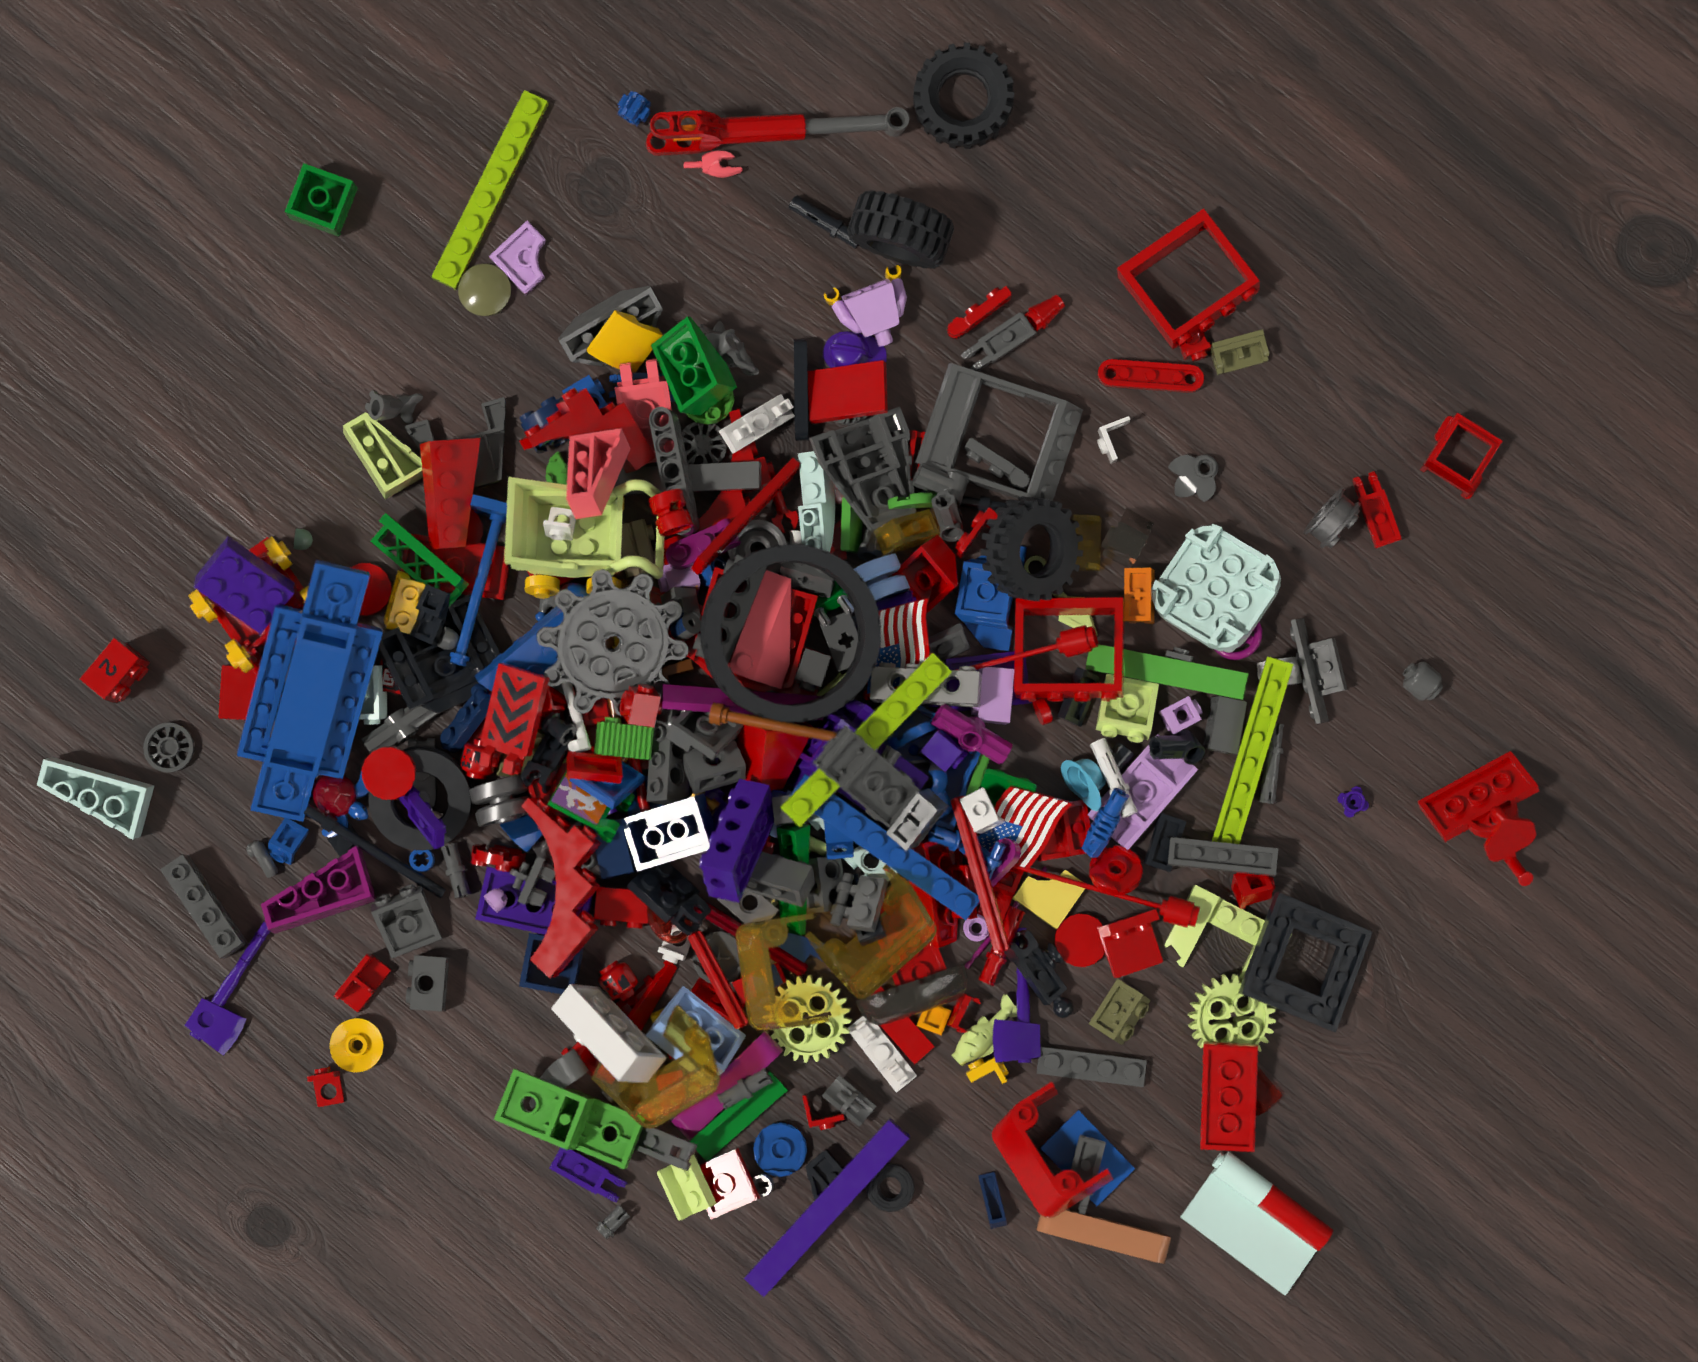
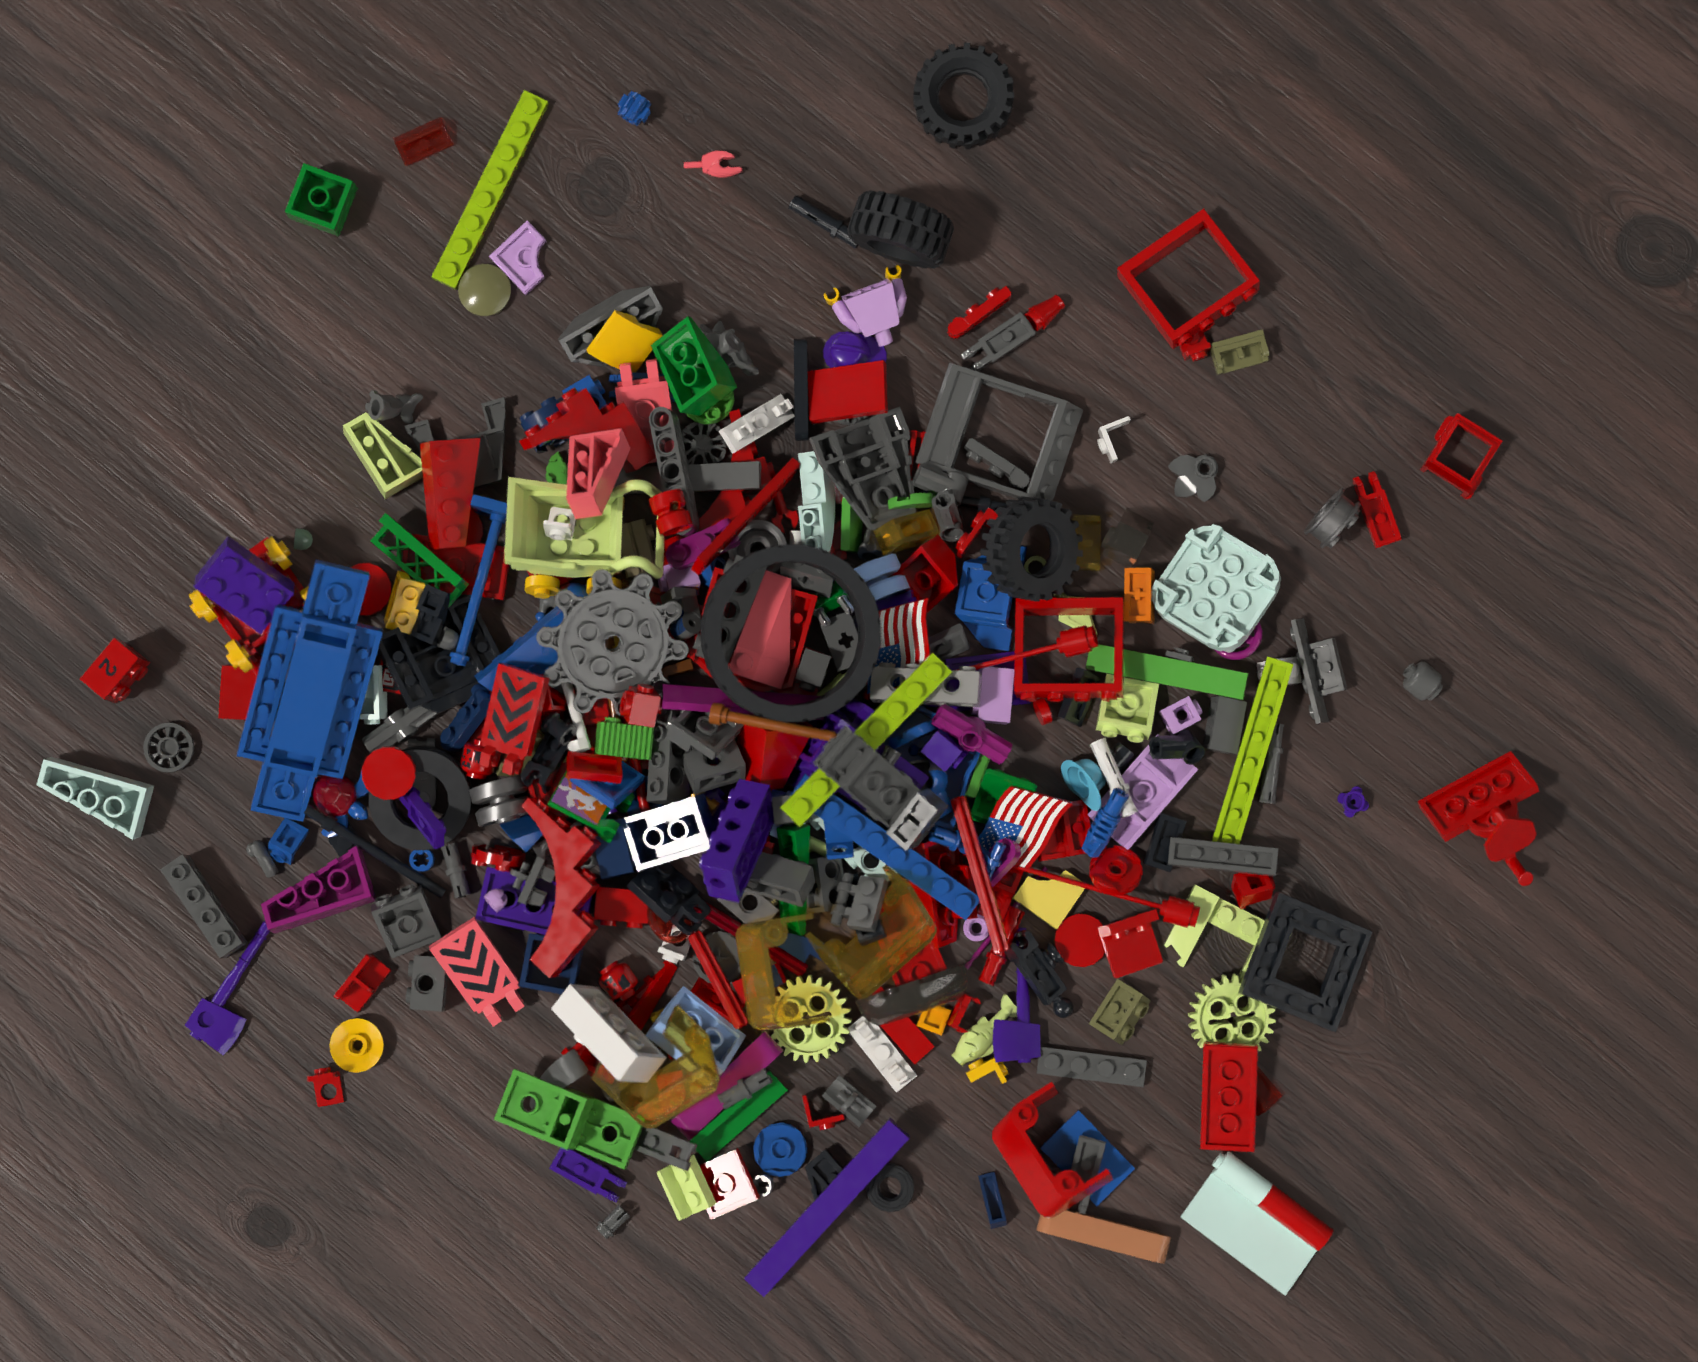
(423, 141): none -> clear red slope
(477, 969): none -> coral tile
(714, 131): red piece -> none
(980, 811): white bracket -> none
(1150, 375): red plate -> none

